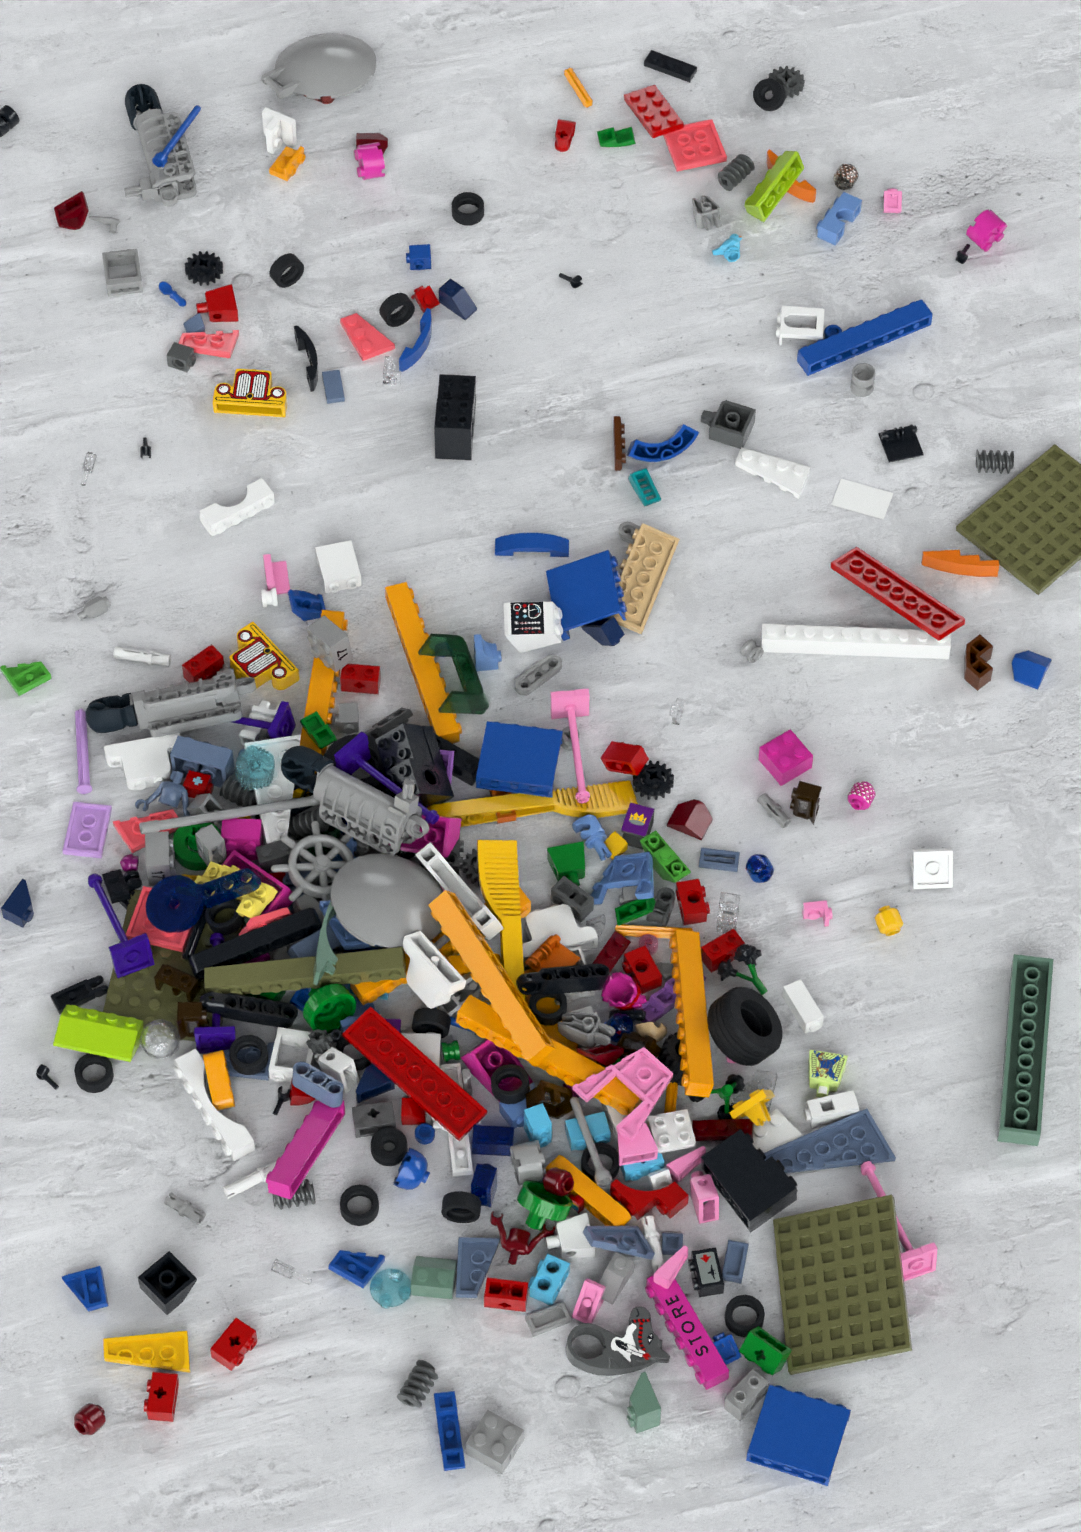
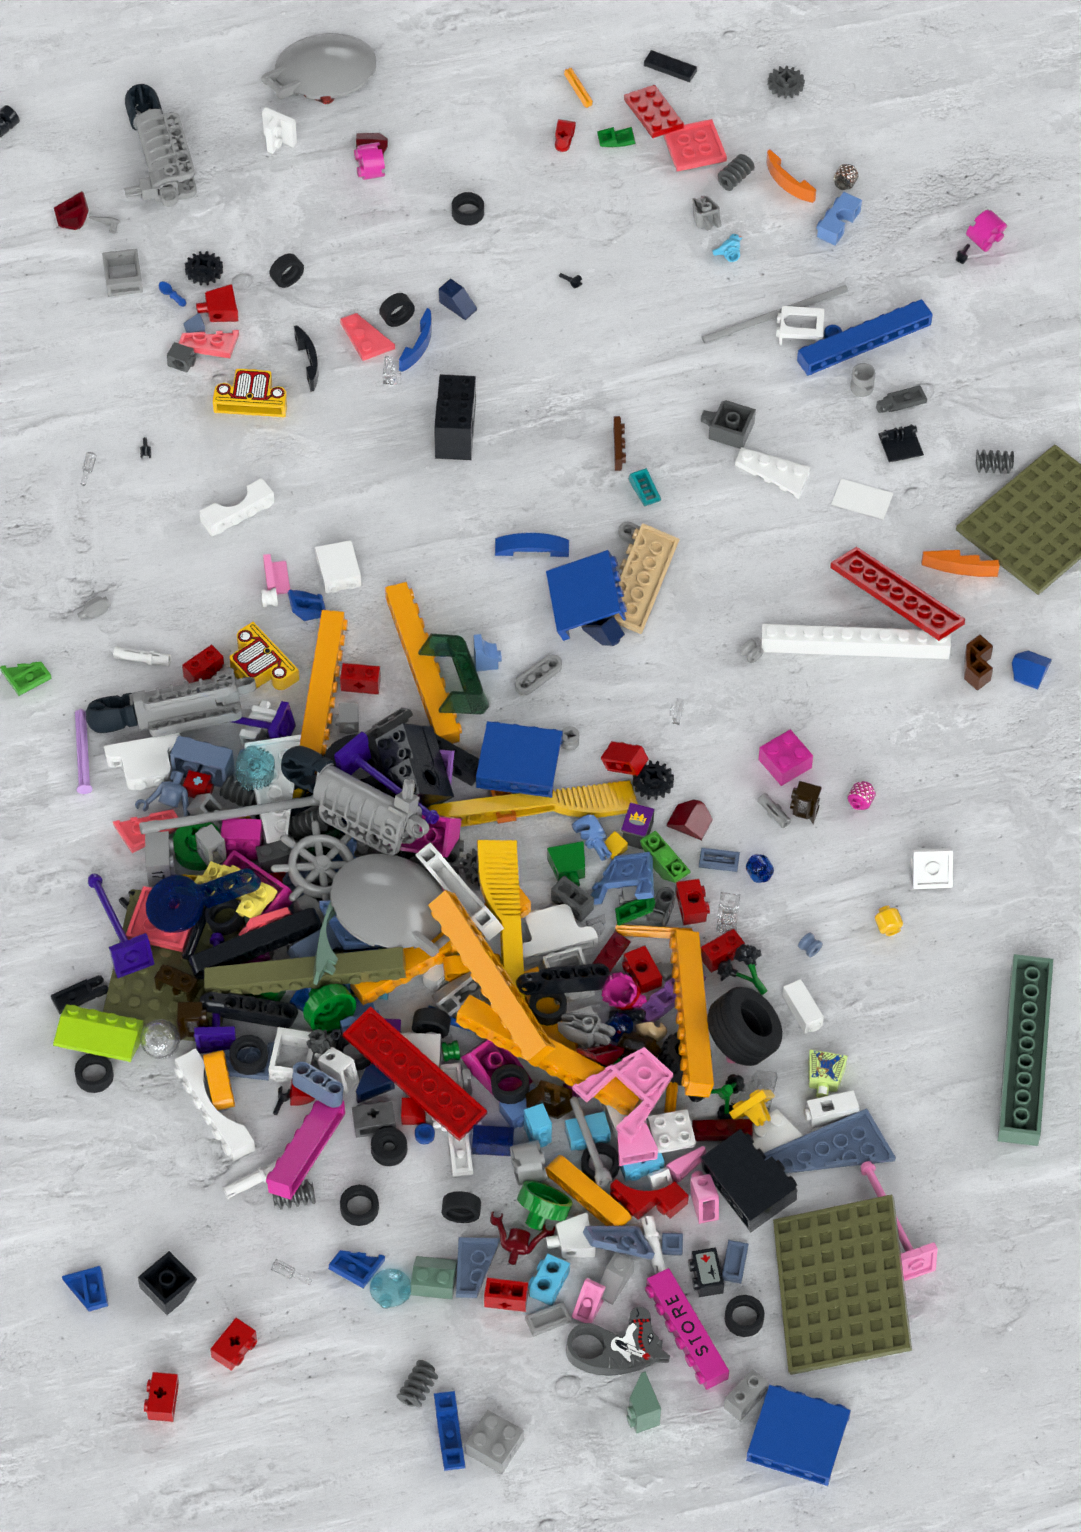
(18, 906): dark blue slope -> none
(41, 1074): black hand -> none
(87, 830): lavender tile -> none
(89, 1419): dark red head -> none
(120, 885): black hinge -> none
(129, 862): magenta plate -> none
(157, 1350): yellow wing -> none
(160, 158): blue piece -> none
(184, 1208): light grey pin -> none
(287, 163): light orange bracket -> none
(317, 730): green slope -> none
(329, 644): light grey brick -> none
(333, 386): sand blue tile -> none
(412, 1170): blue cylinder -> none
(419, 257): blue brick -> none
(425, 298): red bracket -> none
(430, 972): white brick -> none
(484, 1183): clear blue brick -> none
(532, 624): slope -> none
(552, 954): orange hinge -> none
(558, 1181): dark red head -> none
(572, 705): bright pink tile -> none
(578, 1203): red tile -> none
(650, 942): clear pink piece -> none
(657, 452): blue brick -> none
(668, 1271): bright pink slope -> none
(726, 1347): blue bracket -> none
(765, 317): none -> light grey piece
(765, 1351): green brick -> none
(774, 185): lime slope -> none
(778, 94): black tyre -> none
(810, 945): none -> sand blue wheel
(817, 909): bright pink bracket -> none
(892, 201): bright pink bracket -> none
(902, 399): none -> dark grey hinge

